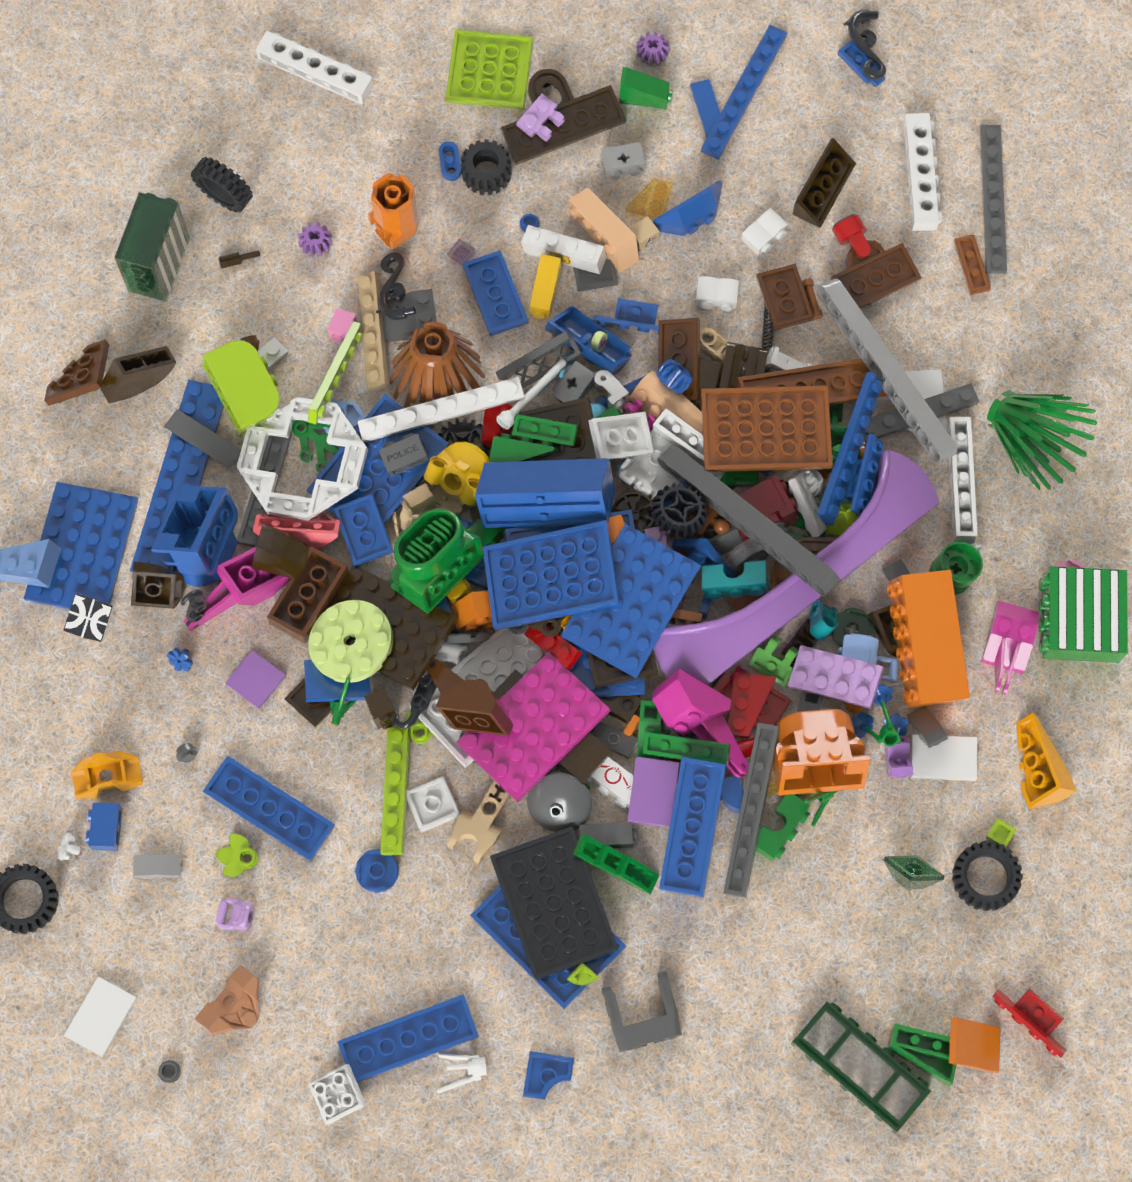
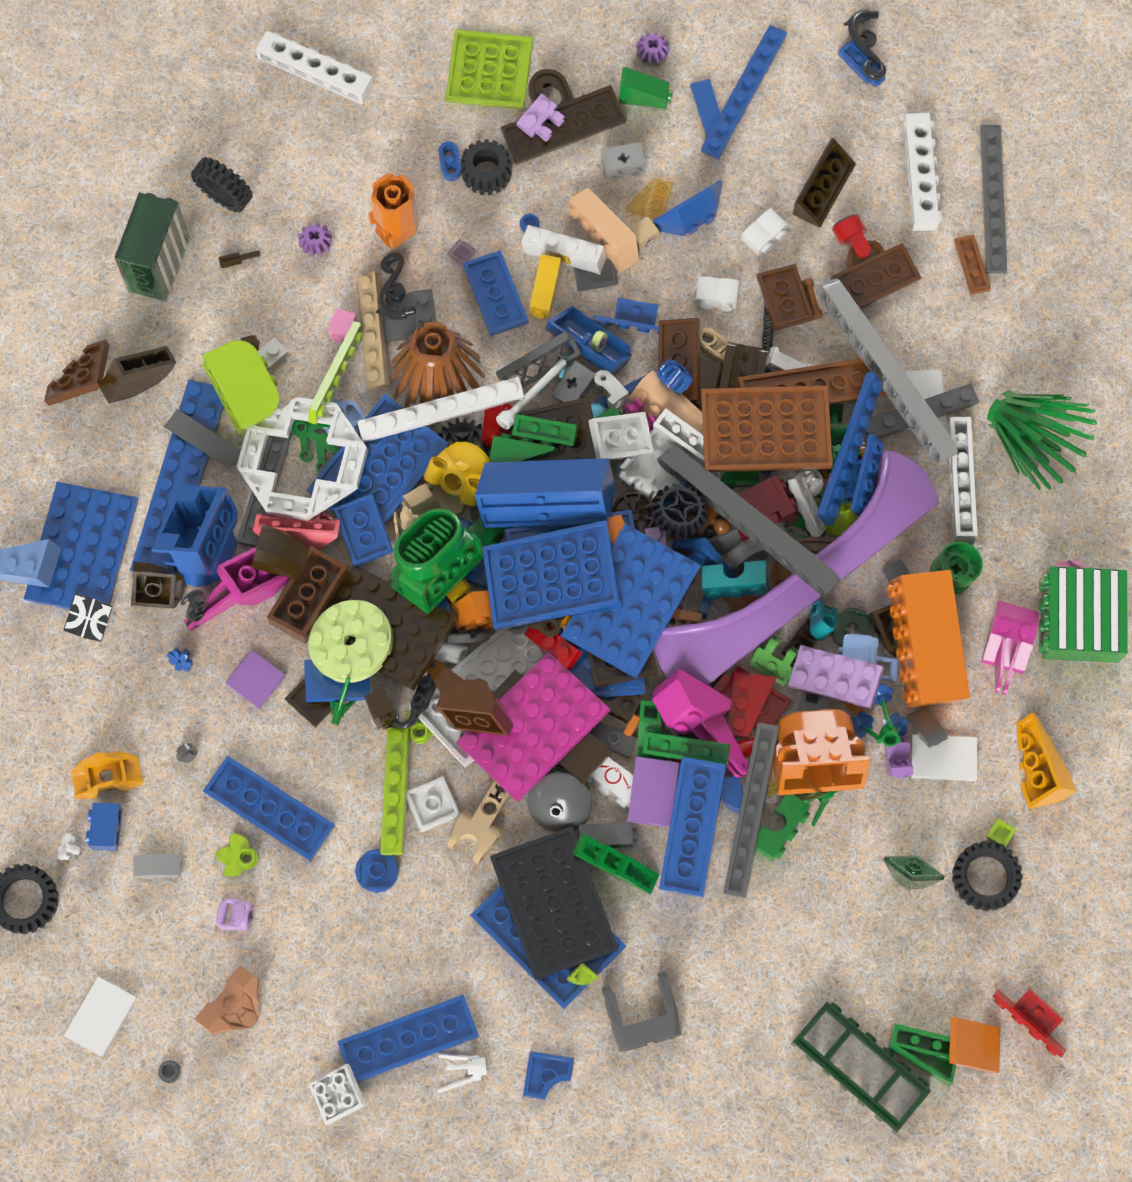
(403, 454): dark grey brick -> none

